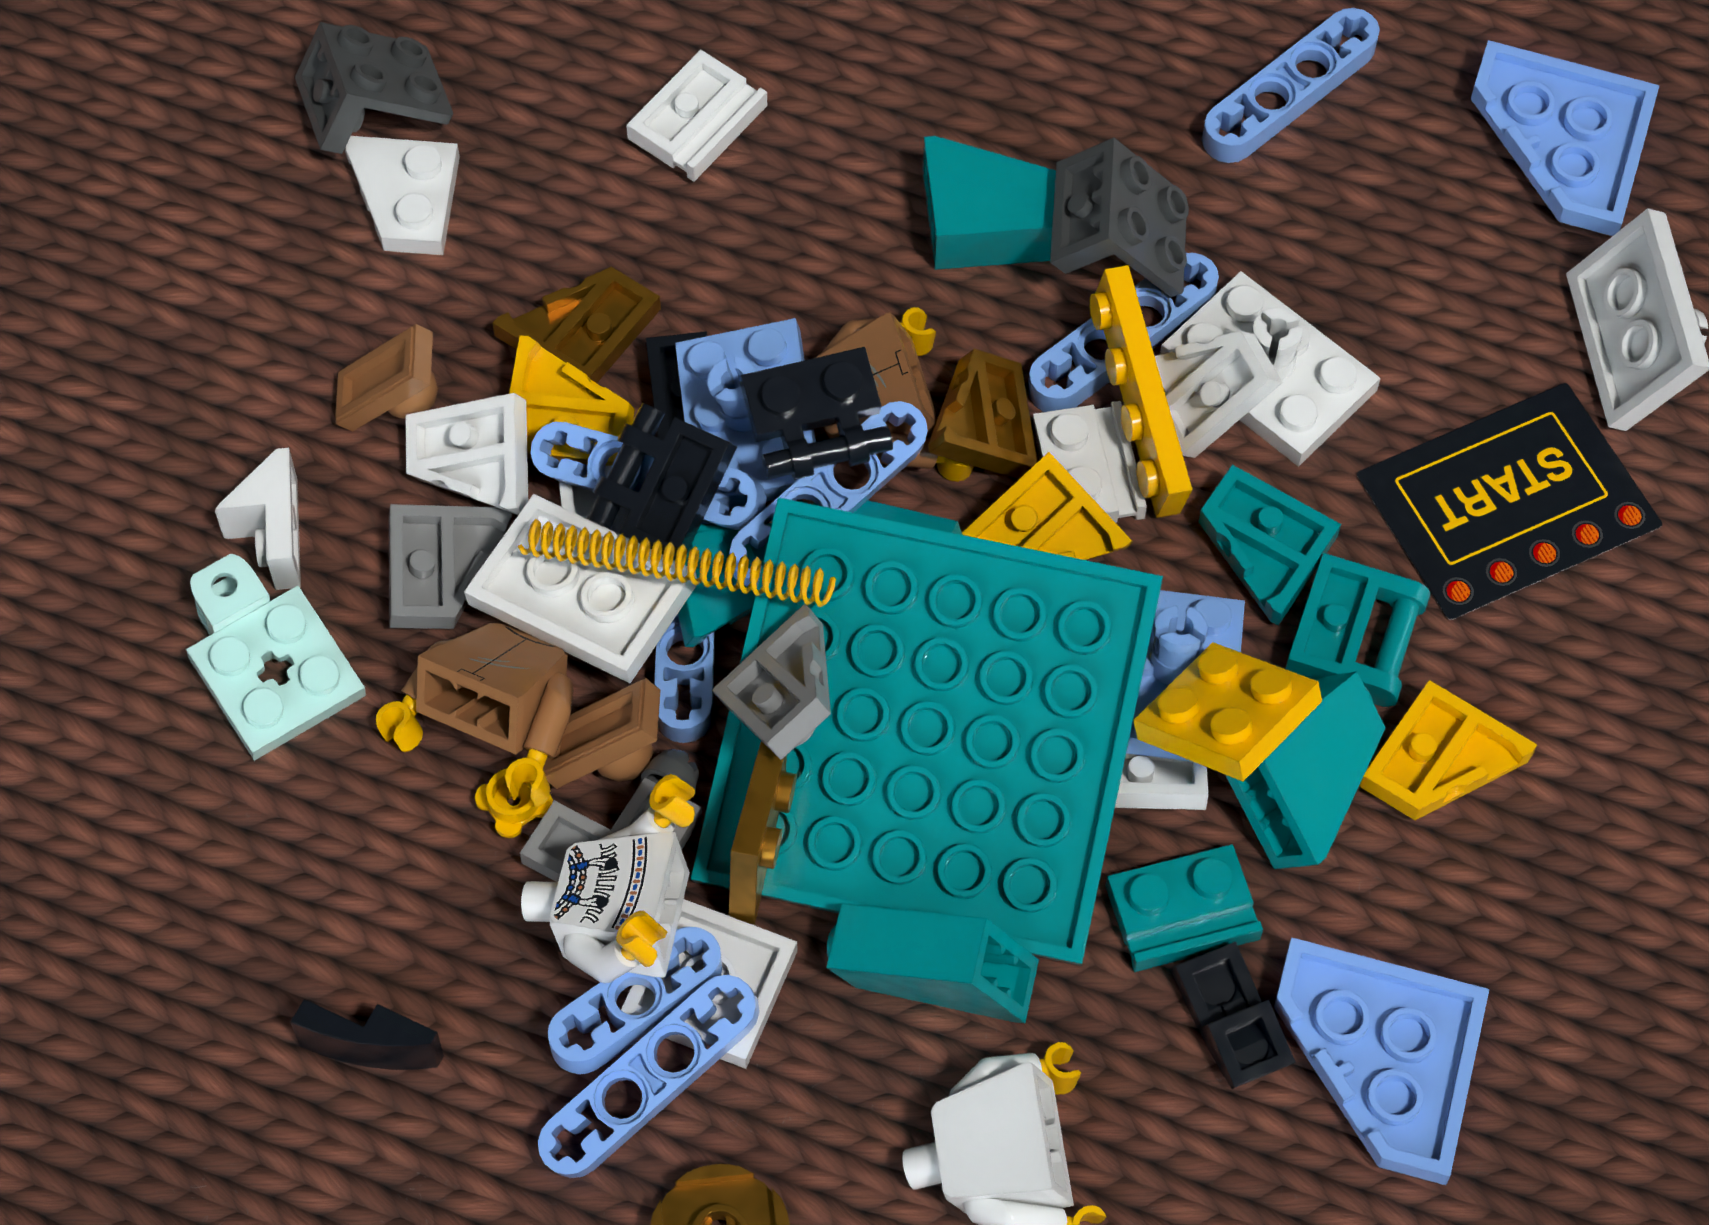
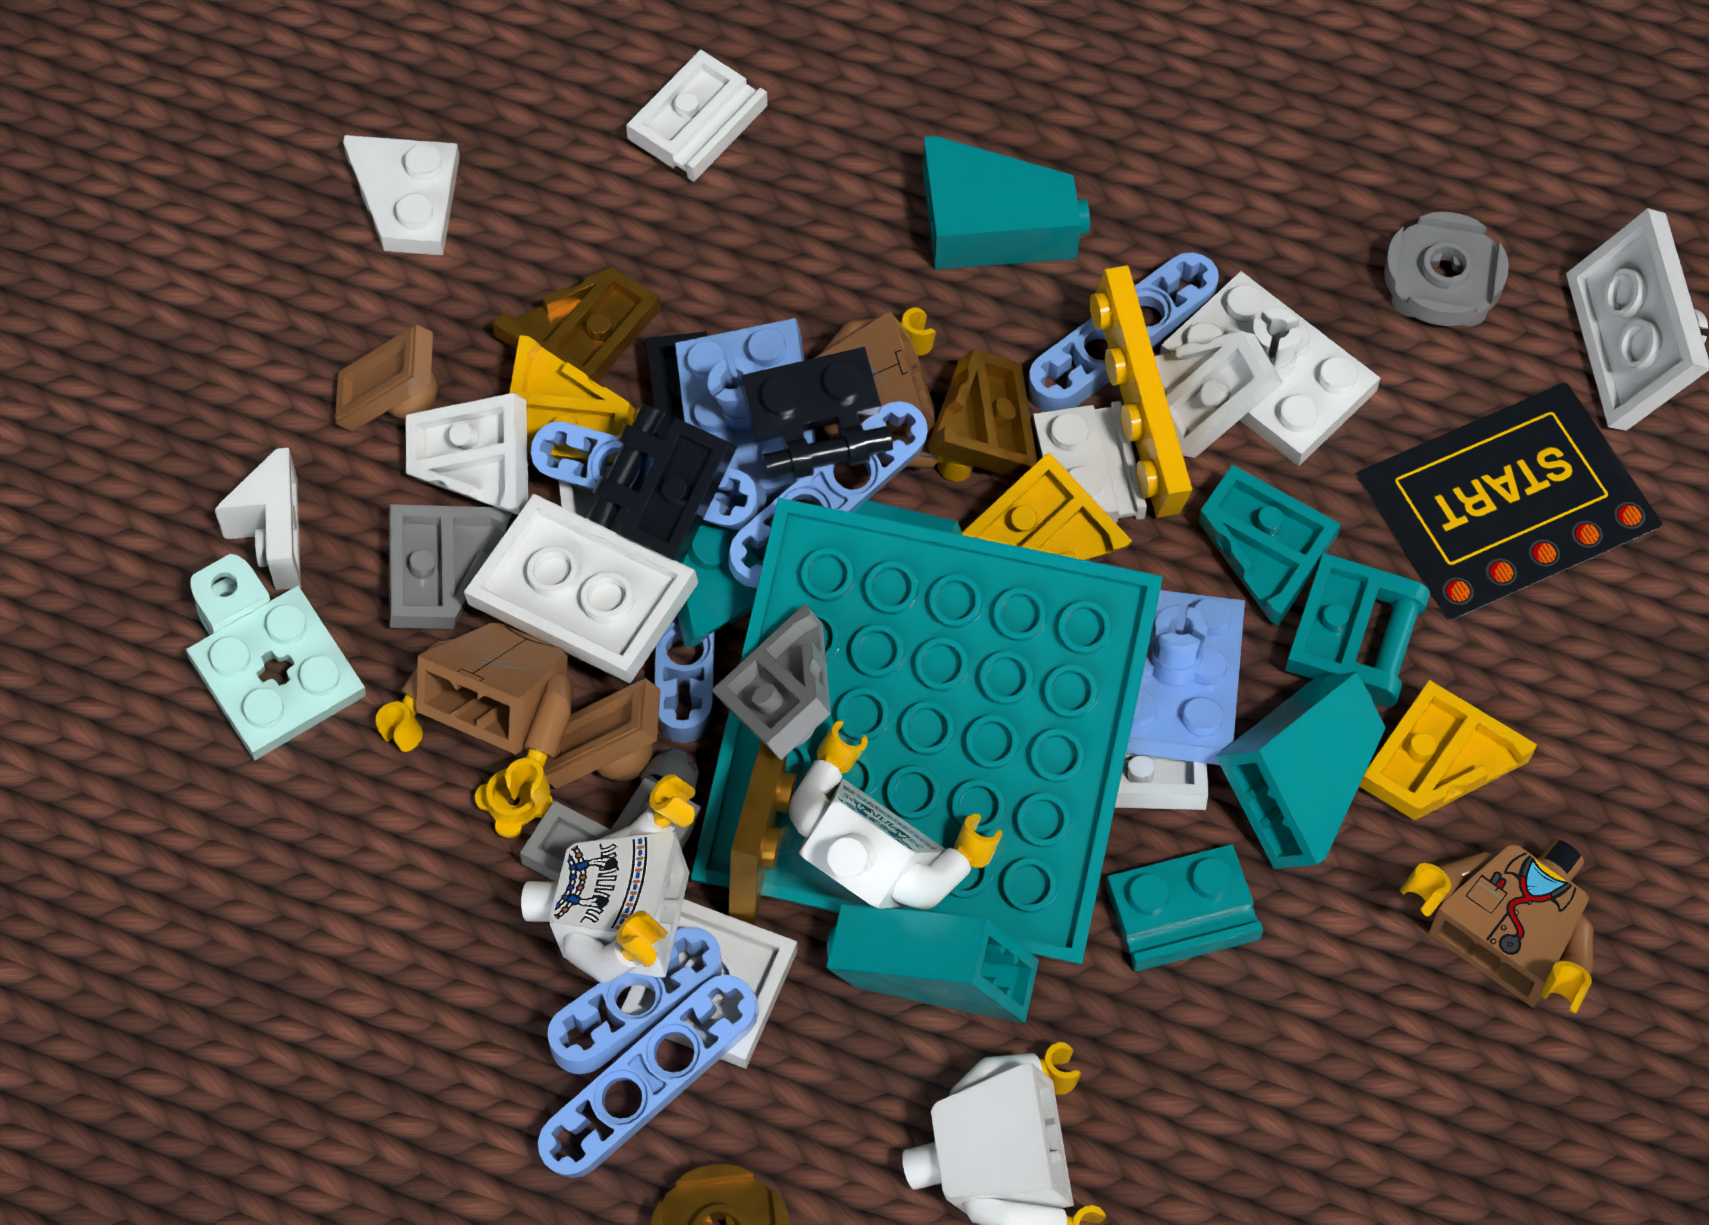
(362, 70): dark grey bracket -> none
(383, 1043): black slope -> none
(656, 552): yellow piece -> none
(870, 845): none -> white torso
(1122, 207): dark grey bracket -> none
(1228, 711): yellow plate -> none
(1231, 1016): black slope -> none
(1284, 79): light blue beam -> none
(1388, 1049): light blue plate -> none
(1440, 299): none -> light grey plate
(1514, 918): none -> medium nougat torso
(1567, 130): light blue plate -> none

